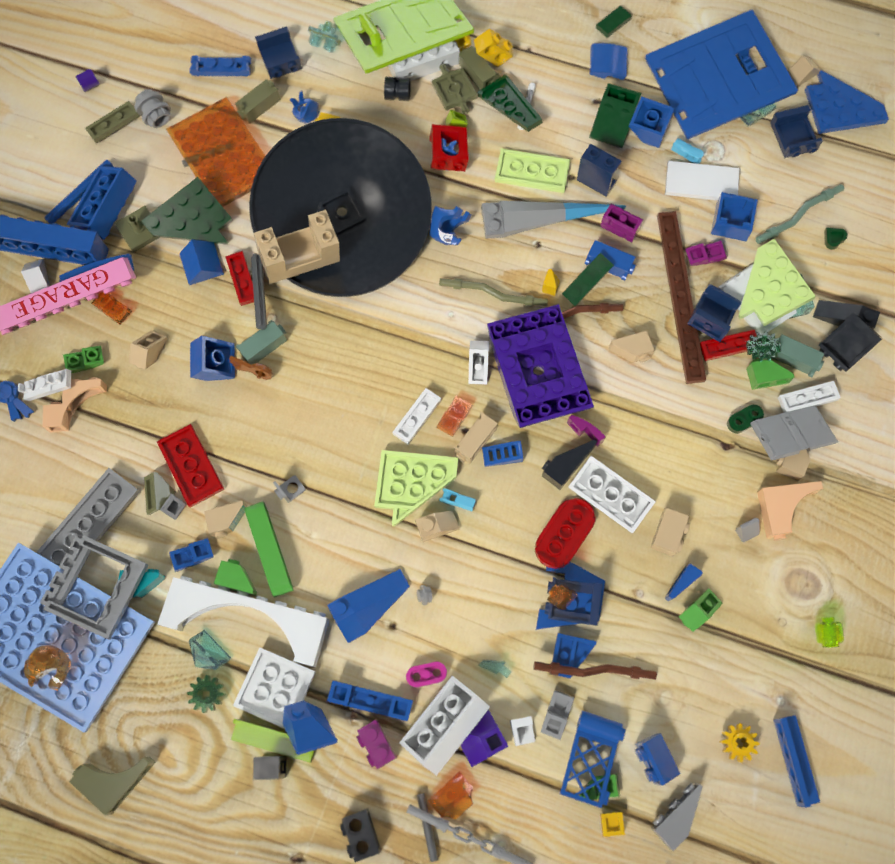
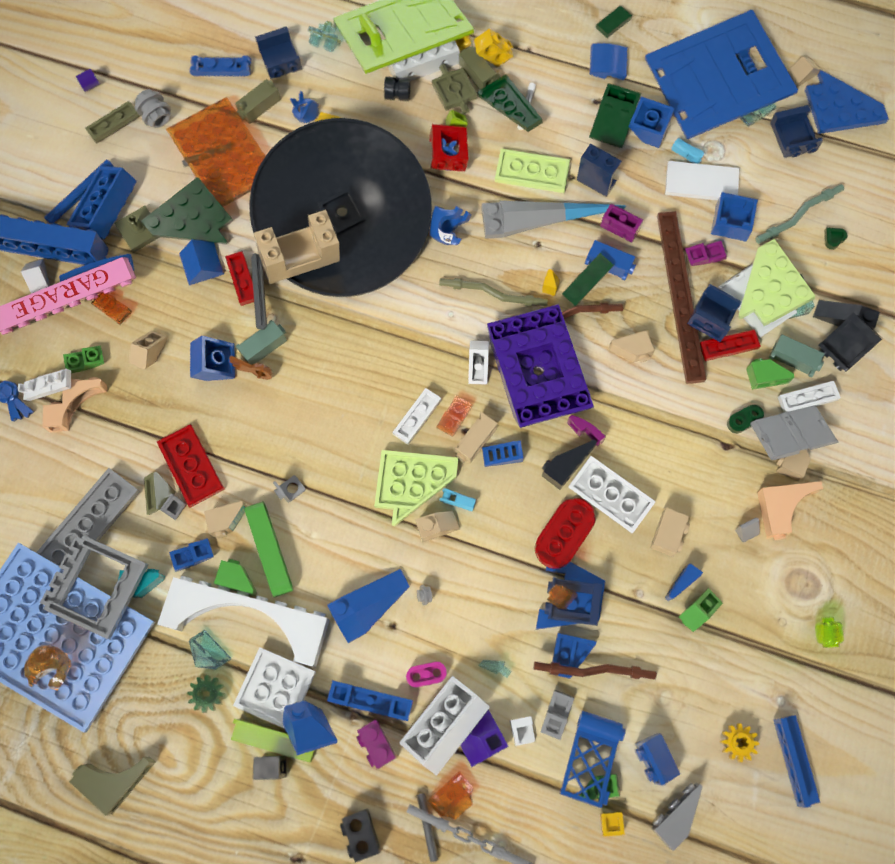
(763, 346): clear green gear -> none

